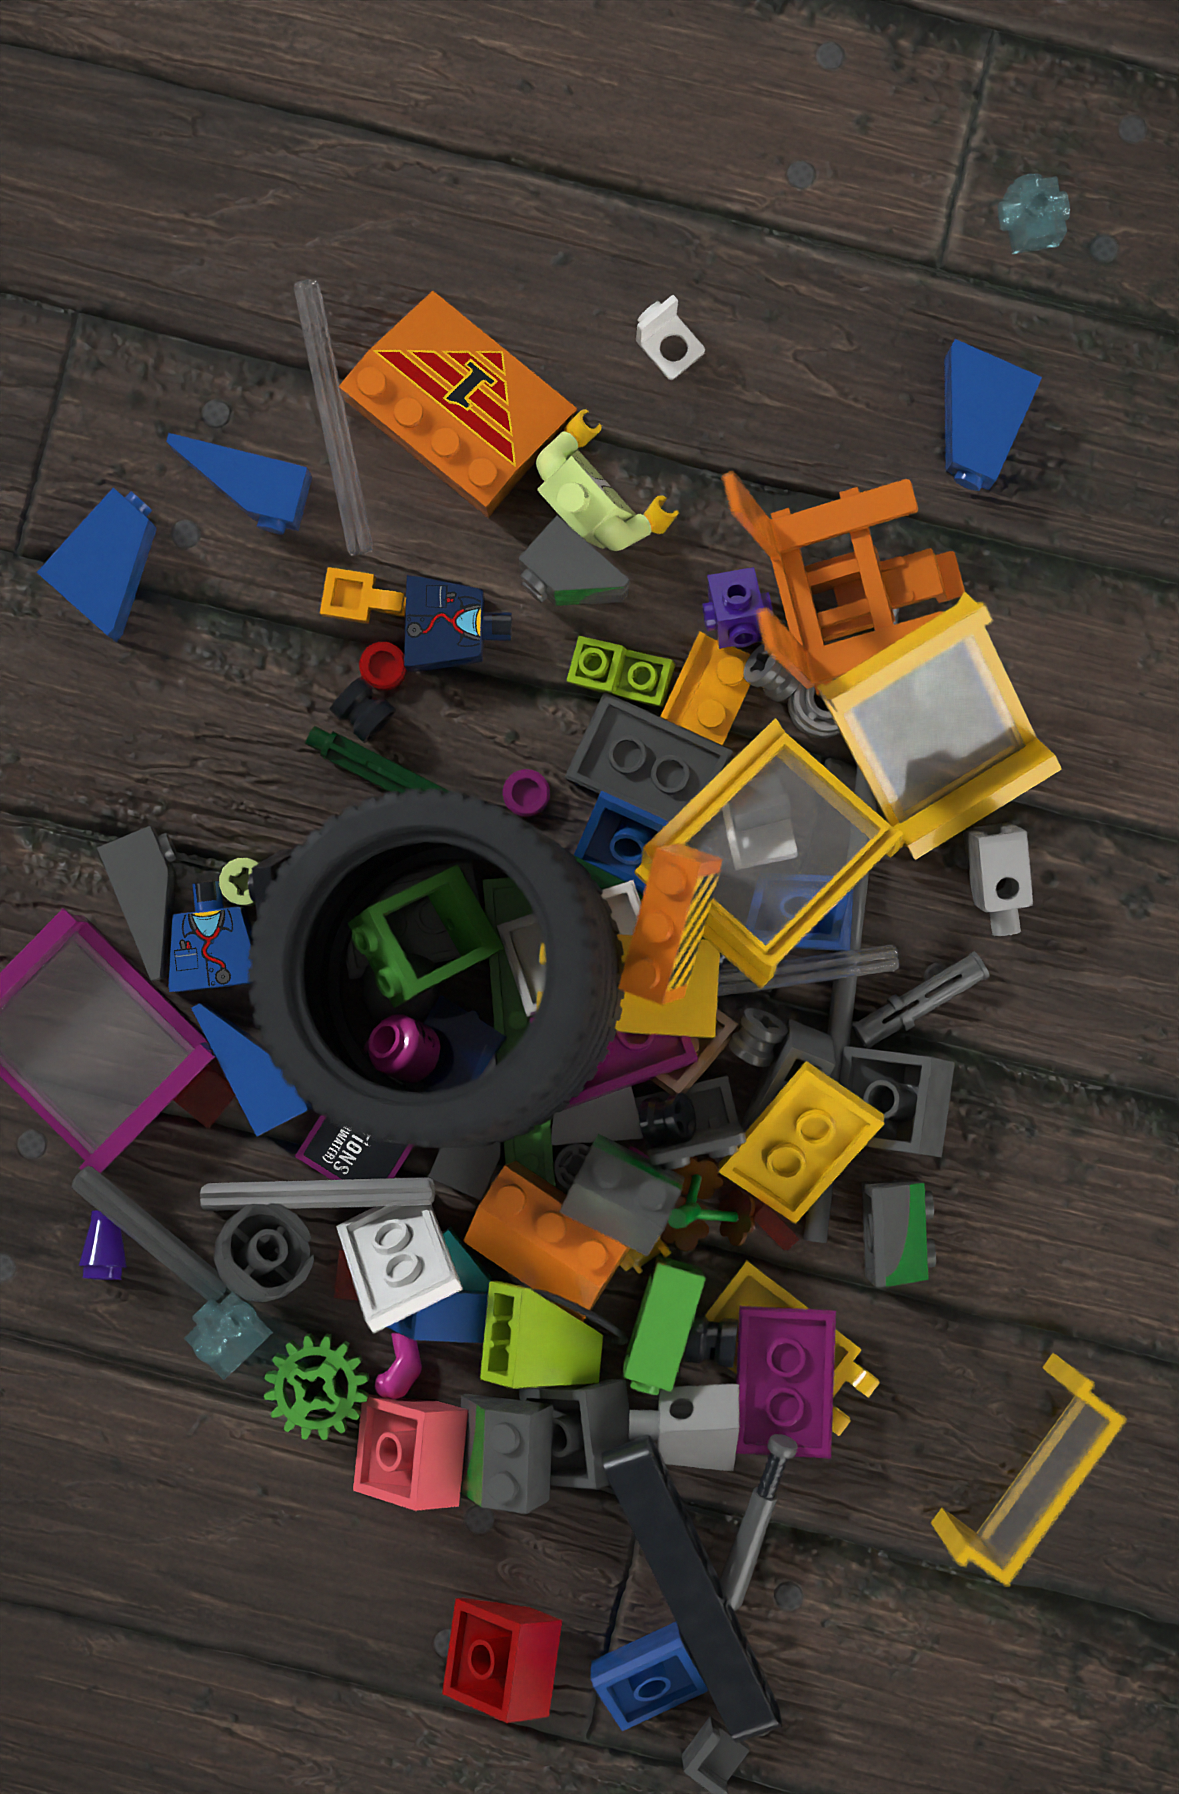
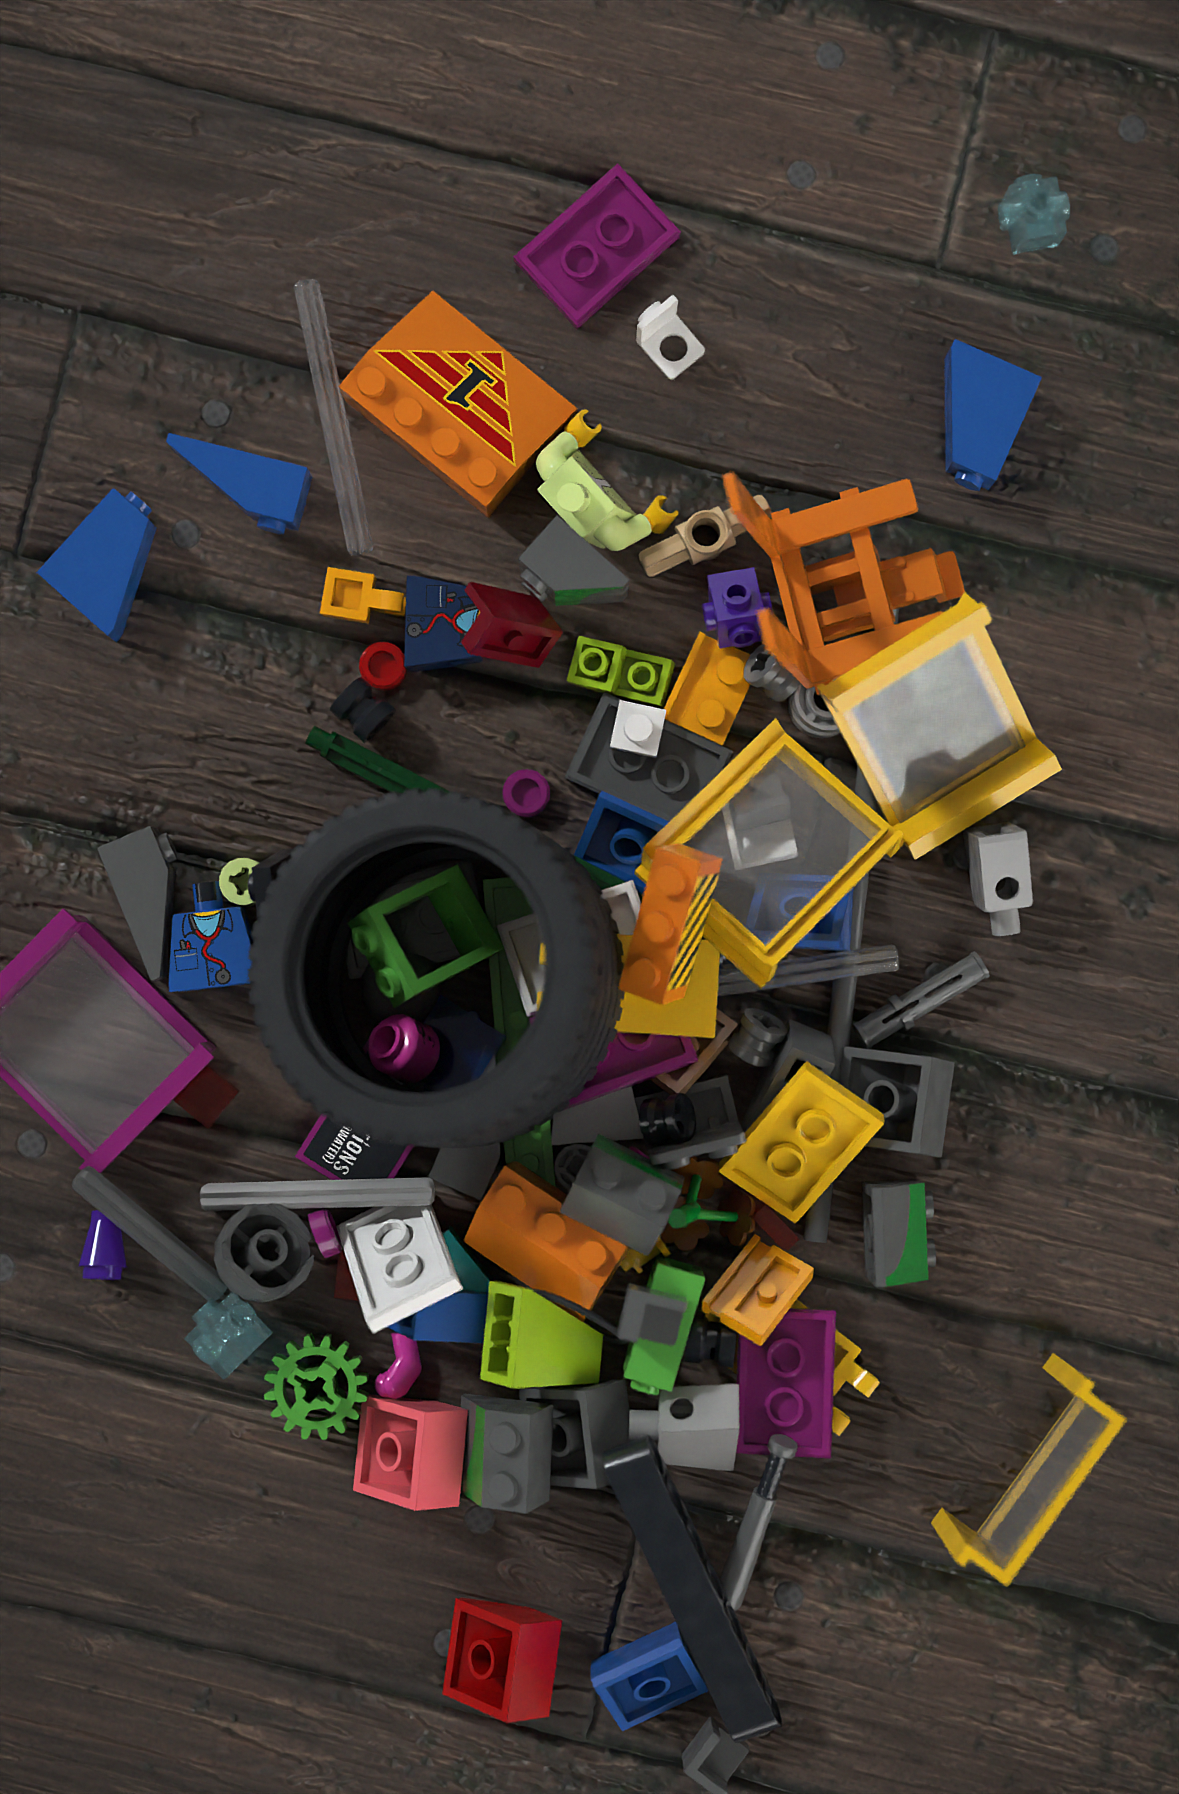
(251, 1073): blue slope -> none
(325, 1232): none -> magenta tile
(510, 626): none -> dark red panel
(597, 246): none -> magenta tile
(637, 729): none -> white plate
(651, 1315): none -> dark grey panel
(683, 546): none -> tan axle
(757, 1289): none -> light orange plate

